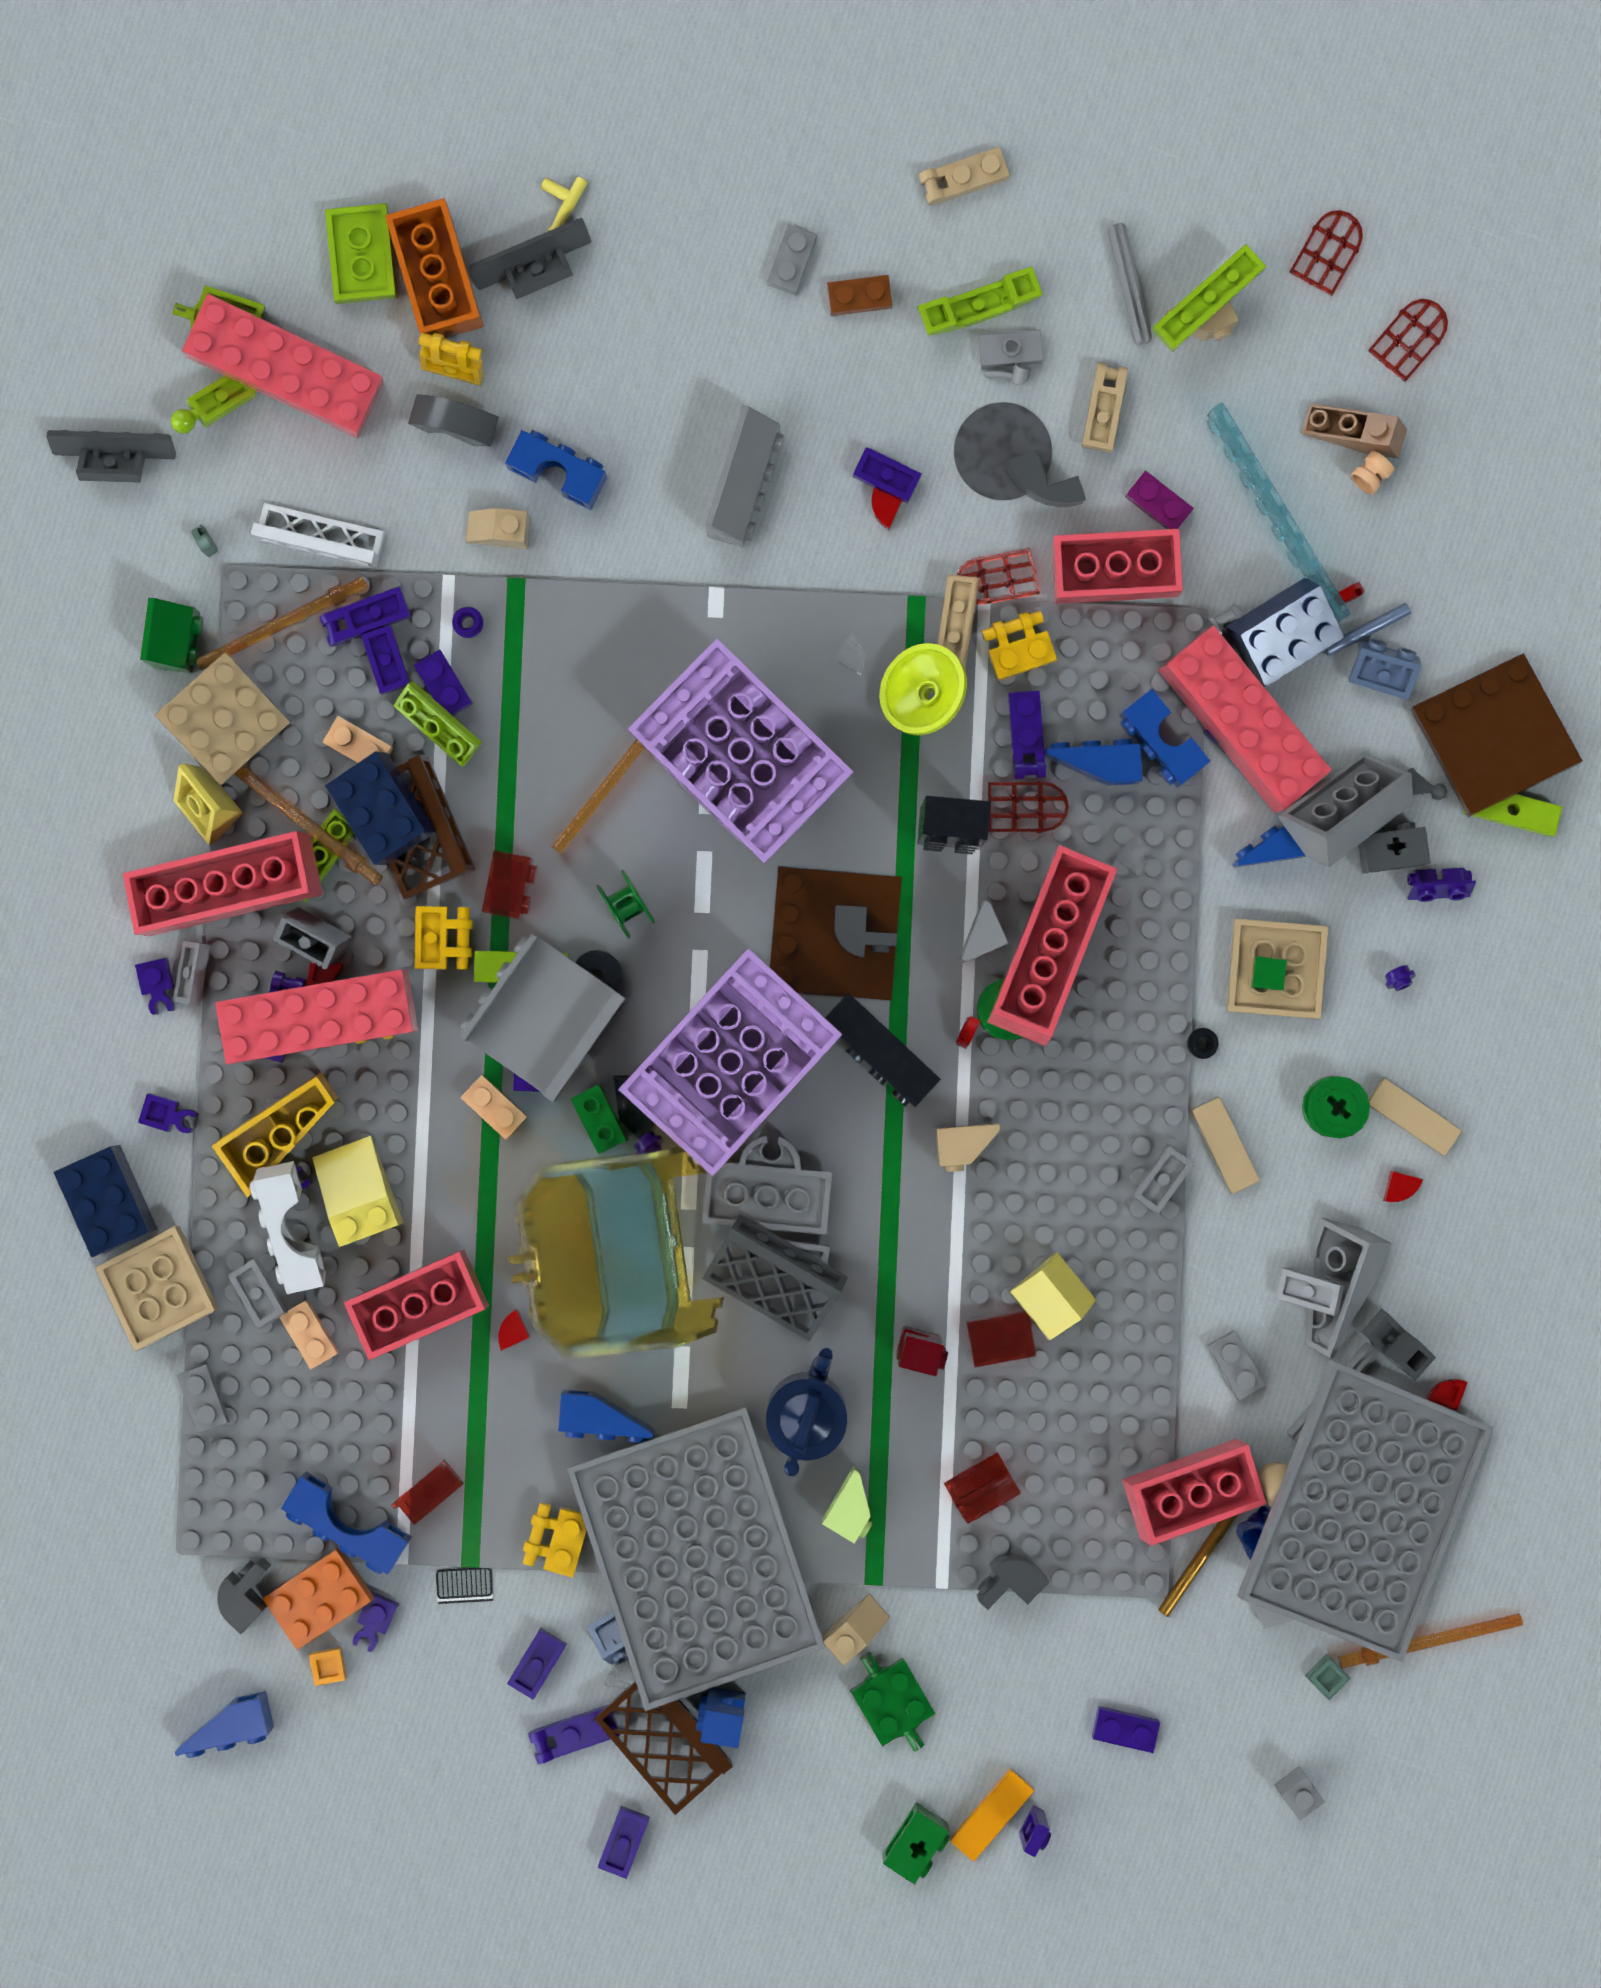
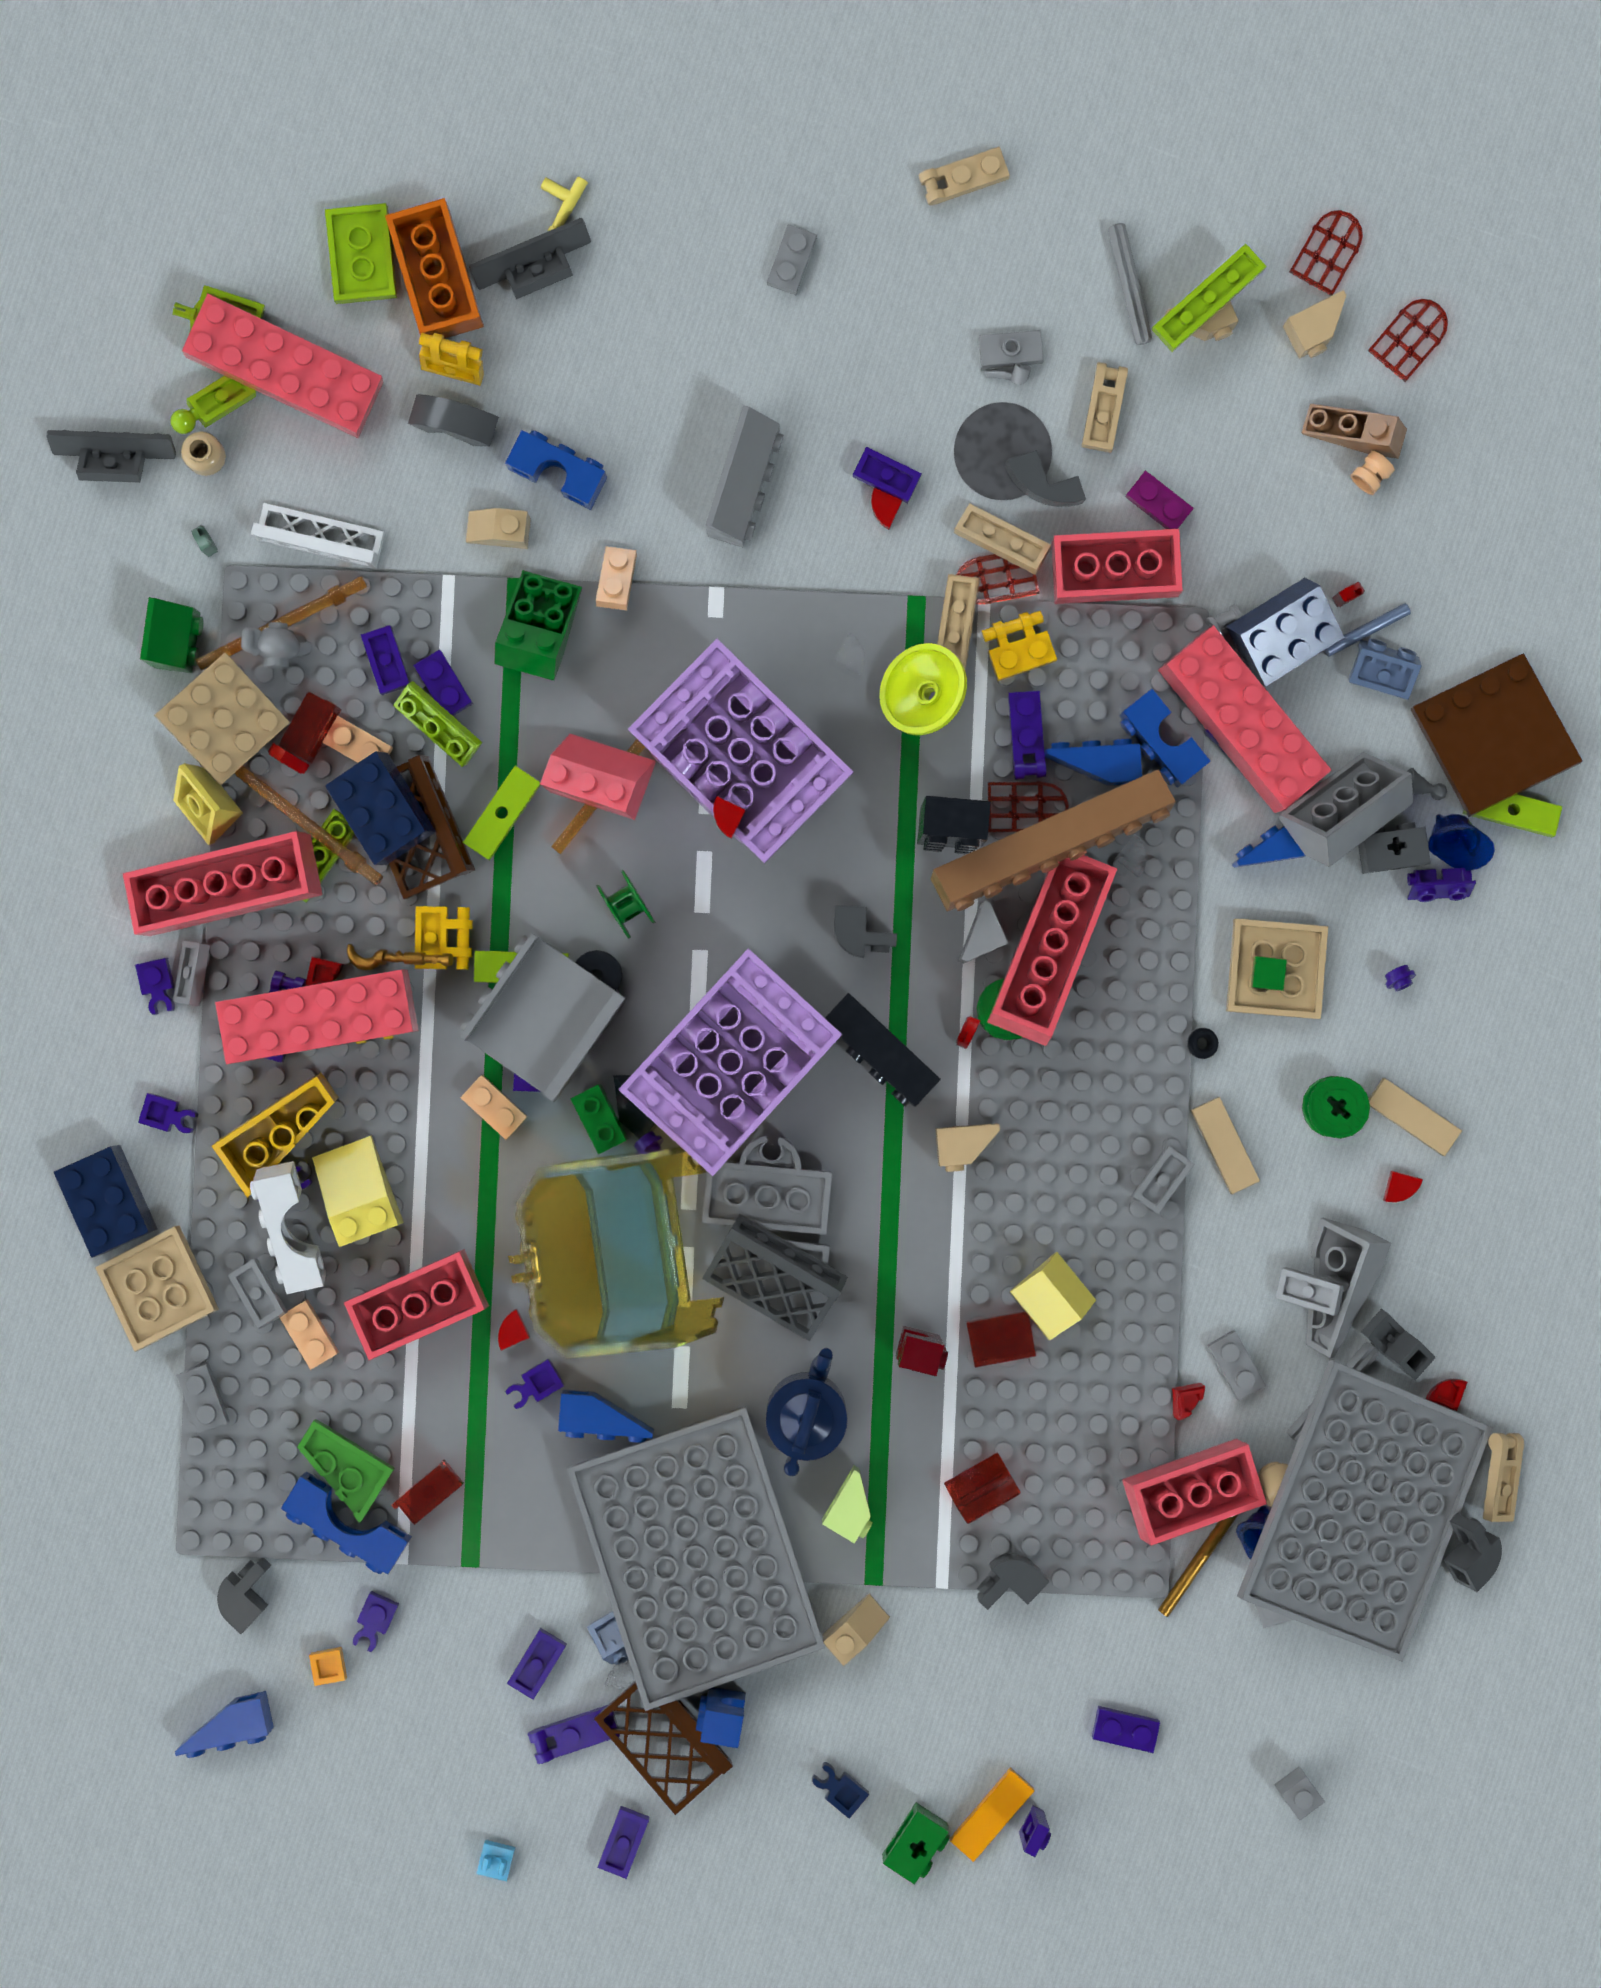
(203, 453): none -> tan head
(274, 644): none -> light grey piece
(288, 759): none -> red tile
(309, 727): none -> clear red panel
(312, 938): dark grey brick -> none
(318, 1598): orange plate -> none
(346, 1466): none -> bright green wing
(365, 616): dark purple plate -> none
(382, 956): none -> pearl gold piece
(461, 615): dark purple plate -> none
(464, 1585): sticker -> none
(490, 829): none -> lime tile
(495, 1860): none -> medium azure tile
(509, 885): clear red brick -> none
(537, 625): none -> green slope
(539, 1382): none -> dark purple plate
(565, 1543): yellow plate -> none
(598, 775): none -> coral slope
(616, 578): none -> light nougat plate
(727, 816): none -> red tile
(805, 939): reddish brown plate -> none
(843, 1792): none -> dark blue plate
(859, 295): dark orange plate -> none
(892, 1701): green plate -> none
(980, 304): lime slope -> none
(1002, 539): none -> tan plate
(1052, 841): none -> medium nougat brick
(1186, 1398): none -> red tile
(1270, 503): clear light blue plate -> none
(1315, 326): none -> tan slope
(1327, 1677): sand green tile -> none
(1372, 1657): clear orange bar -> none
(1460, 842): none -> clear blue piece
(1477, 1554): none -> dark grey brick
(1503, 1476): none -> tan plate

